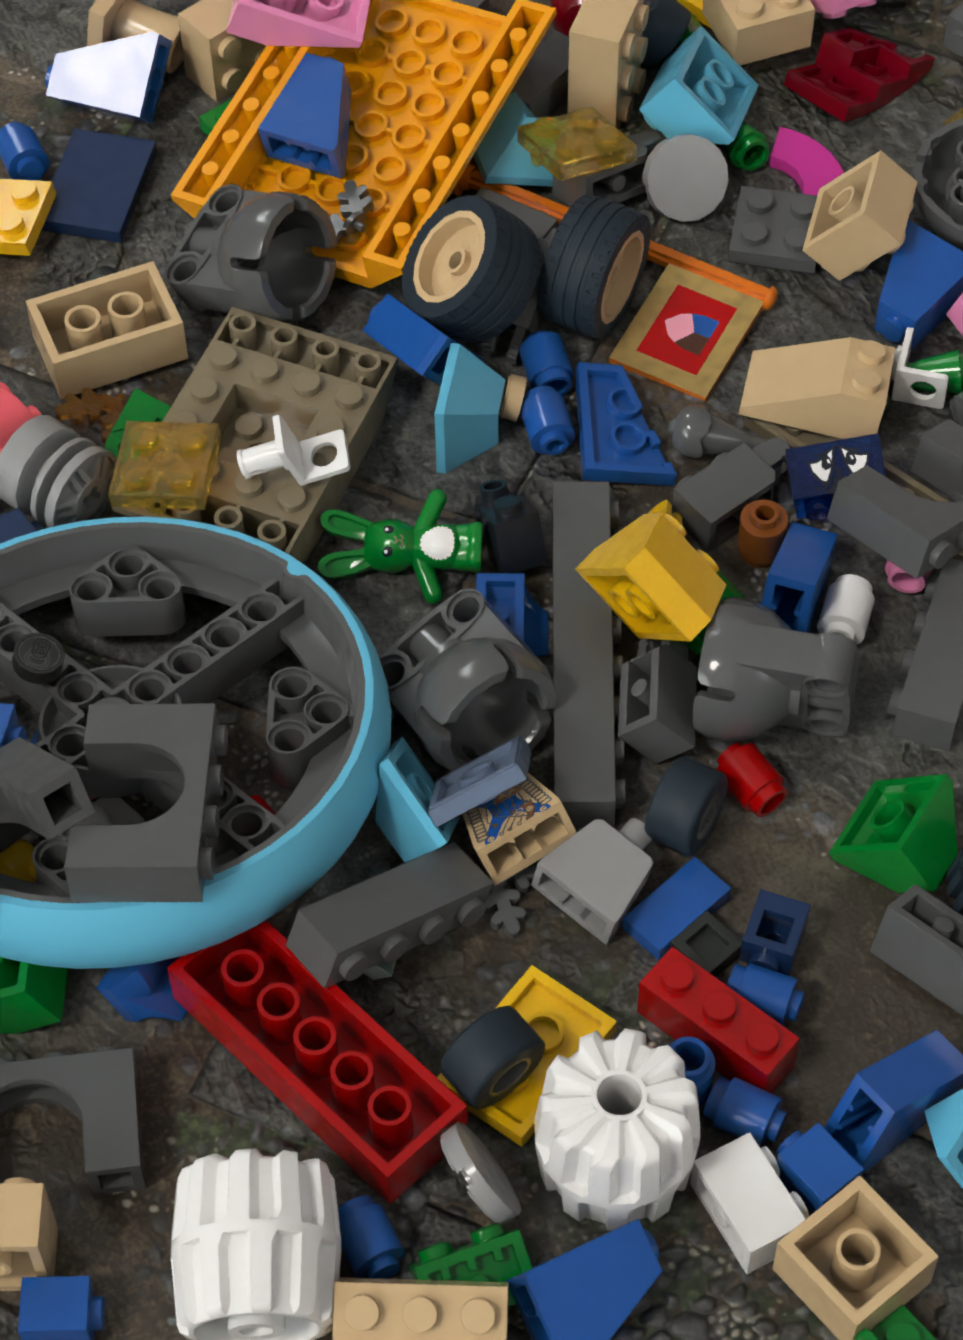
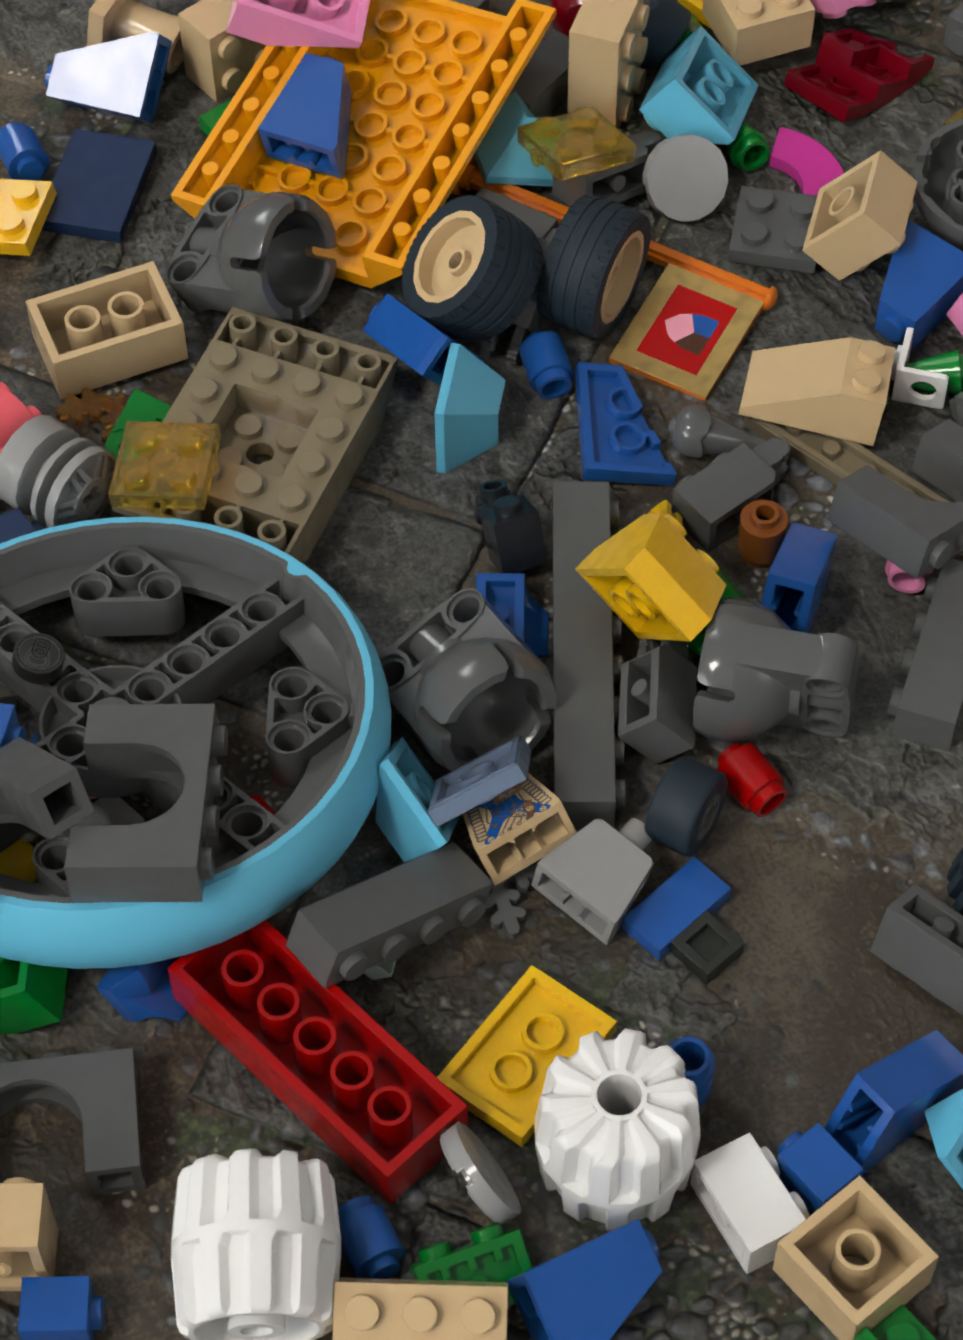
(295, 455): white bracket -> none
(354, 206): dark grey animal -> none
(396, 545): green animal -> none
(492, 1057): black wheel -> none
(512, 397): tan tile -> none
(547, 420): blue brick -> none
(693, 1003): red brick -> none
(745, 1108): blue brick -> none
(768, 990): blue brick -> none
(774, 932): dark blue brick -> none
(819, 467): clear blue brick -> none
(847, 607): white brick -> none
(902, 833): green slope -> none

